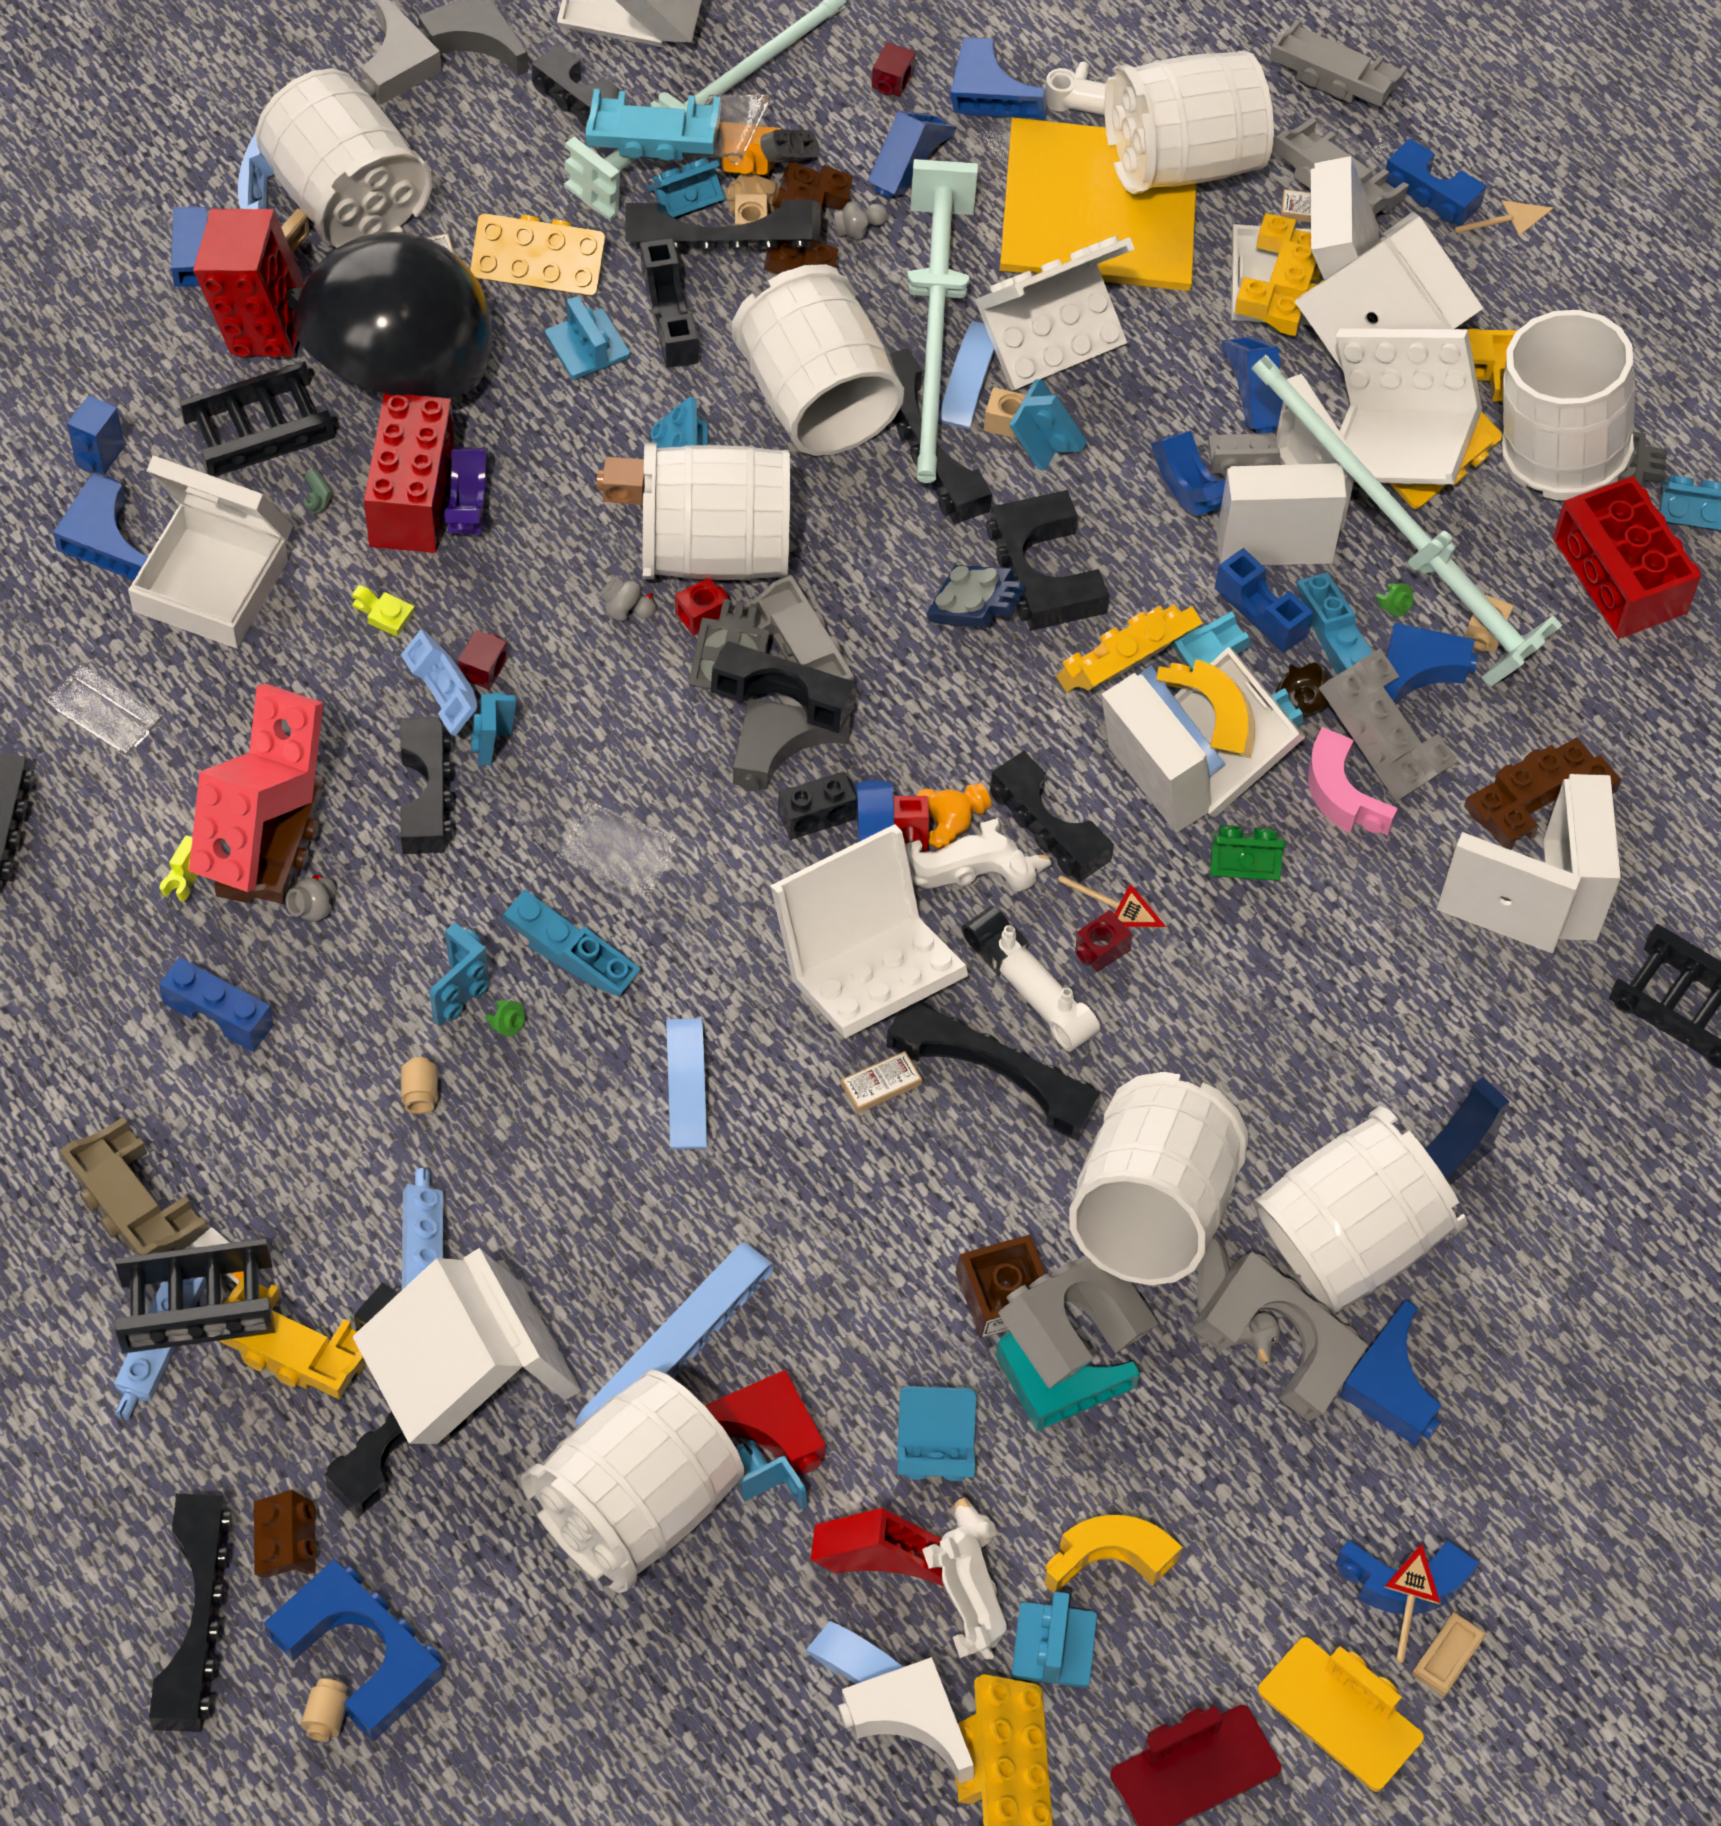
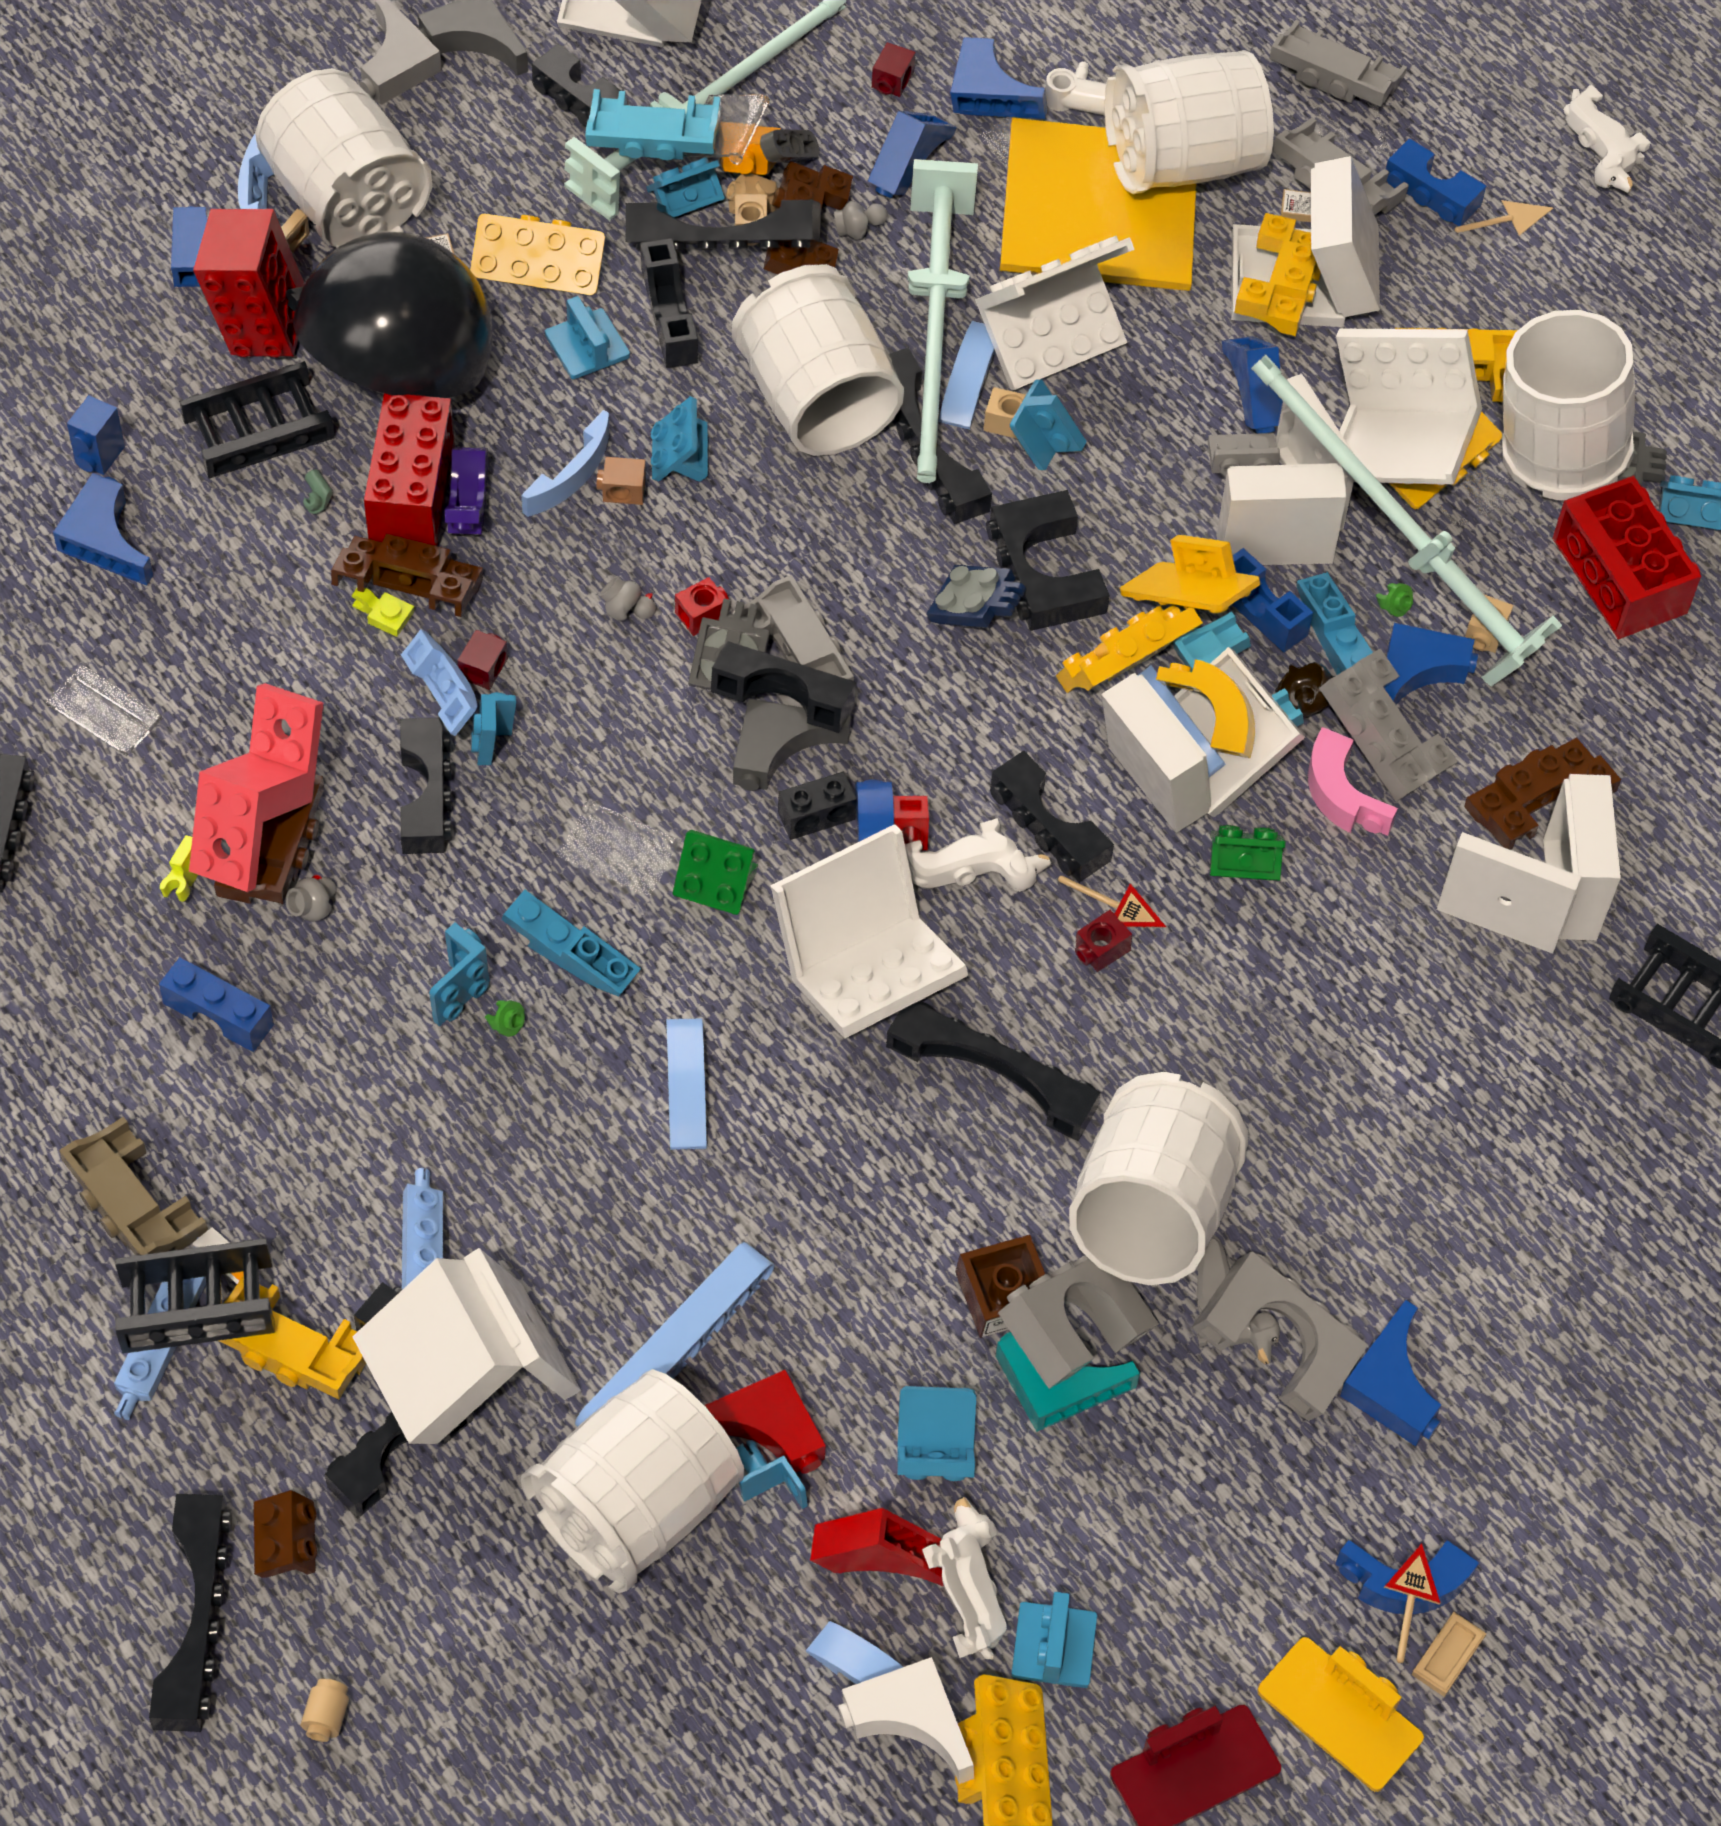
(212, 557): white container -> none
(339, 1599): blue arch -> none
(409, 568): none -> reddish brown bracket
(419, 1085): tan brick -> none
(548, 493): none -> light blue slope
(714, 872): none -> green bracket
(716, 512): white piece -> none
(881, 1082): tile -> none
(953, 811): light orange animal -> none
(1008, 955): white piece -> none
(1117, 1538): yellow arch -> none
(1186, 474): blue arch -> none
(1198, 579): none -> yellow bracket
(1359, 1211): white piece -> none
(1400, 280): white container -> none
(1470, 1131): dark blue arch -> none
(1606, 139): none -> white animal

